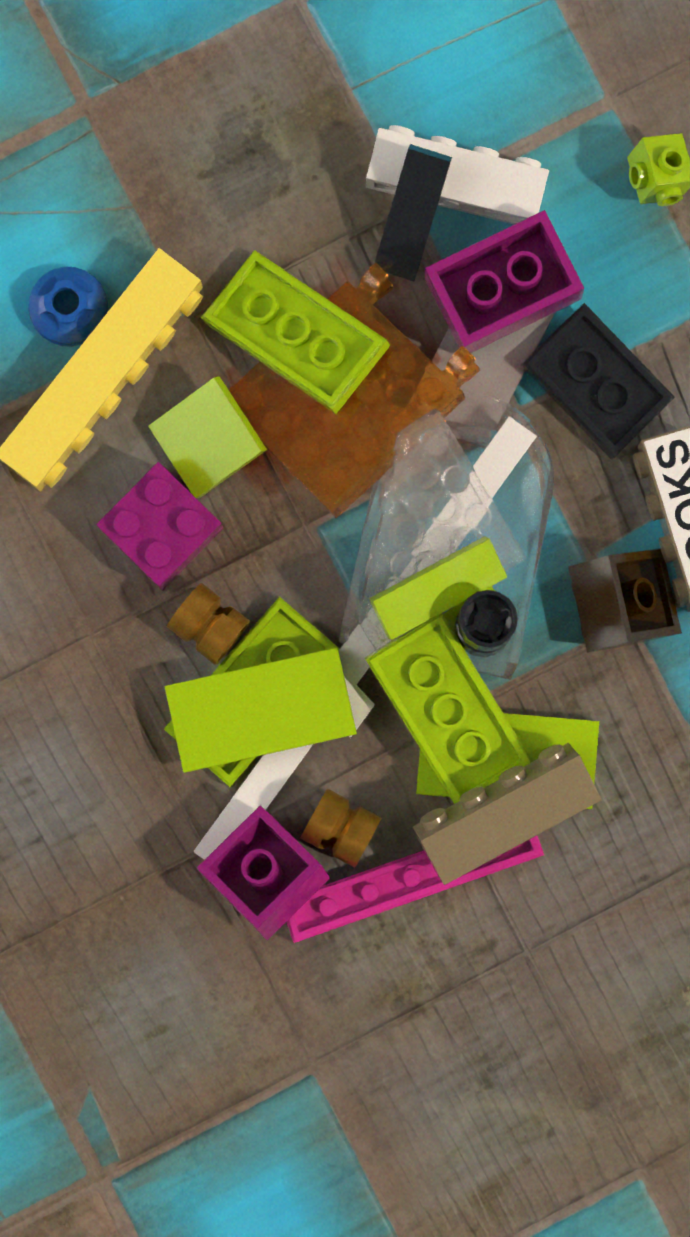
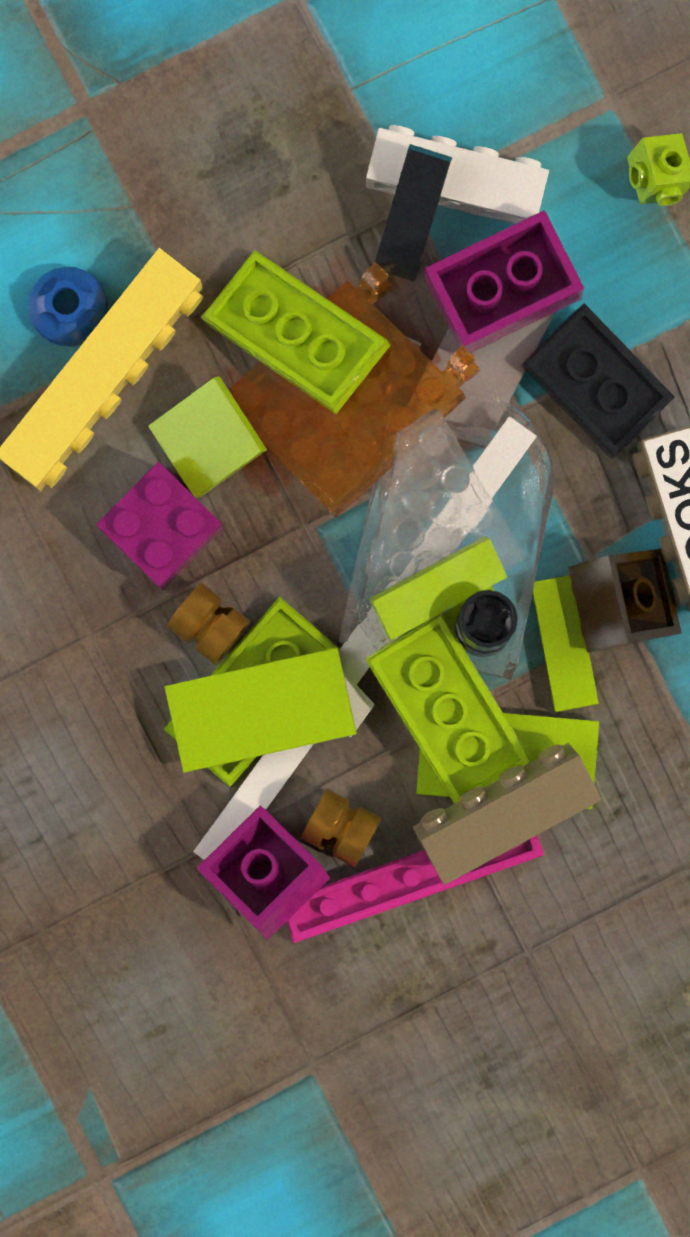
(563, 645): none -> lime tile

